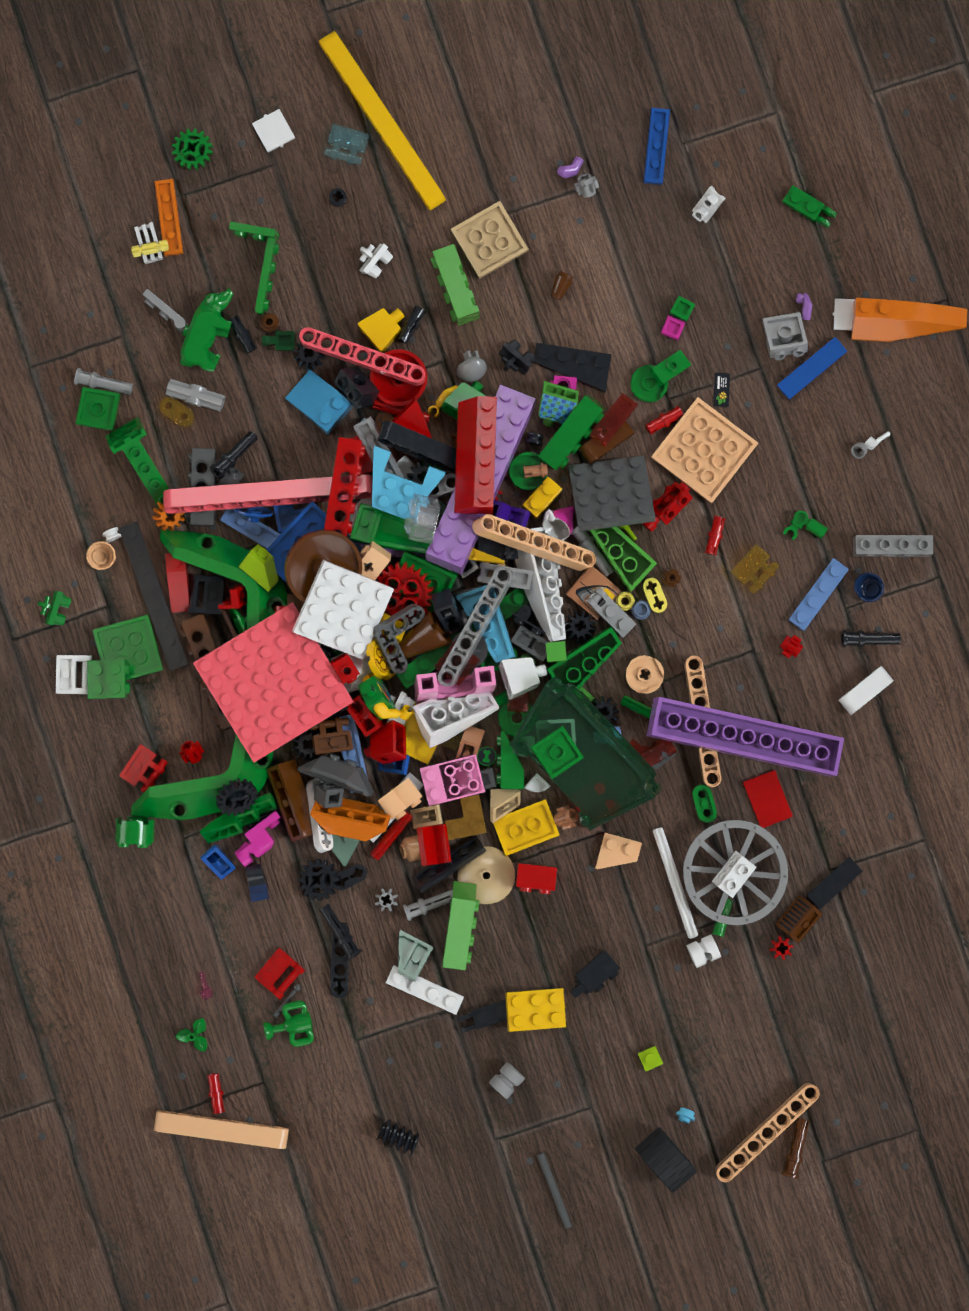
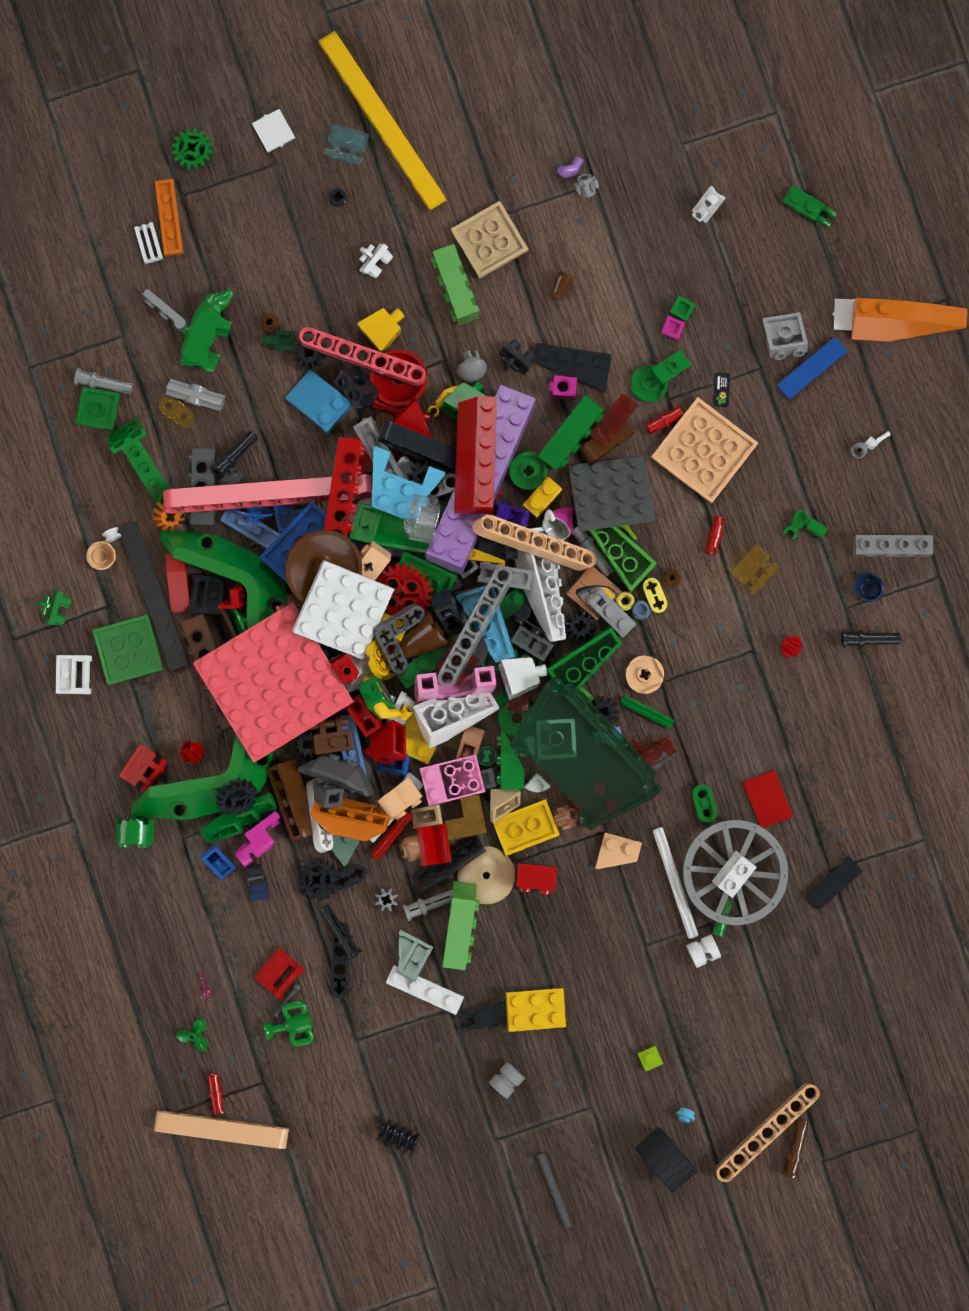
(108, 679): green plate -> none
(150, 248): light yellow axle -> none
(242, 334): black pin -> none
(261, 567): lime slope -> none
(272, 249): green bracket -> none
(411, 324): black pin -> none
(534, 439): black bush -> none
(536, 470): nougat pin -> none
(556, 403): torso -> none
(556, 651): bright green tile -> none
(557, 752): green plate -> none
(594, 974): black hinge -> none
(656, 146): blue tile -> none
(669, 504): red brick -> none
(702, 693): light nougat beam -> none
(745, 736): medium lavender brick -> none
(777, 944): red gear -> none
(798, 919): reddish brown panel -> none
(807, 305): medium lavender arm -> none
(818, 594): medium blue plate -> none
(866, 690): white beam -> none

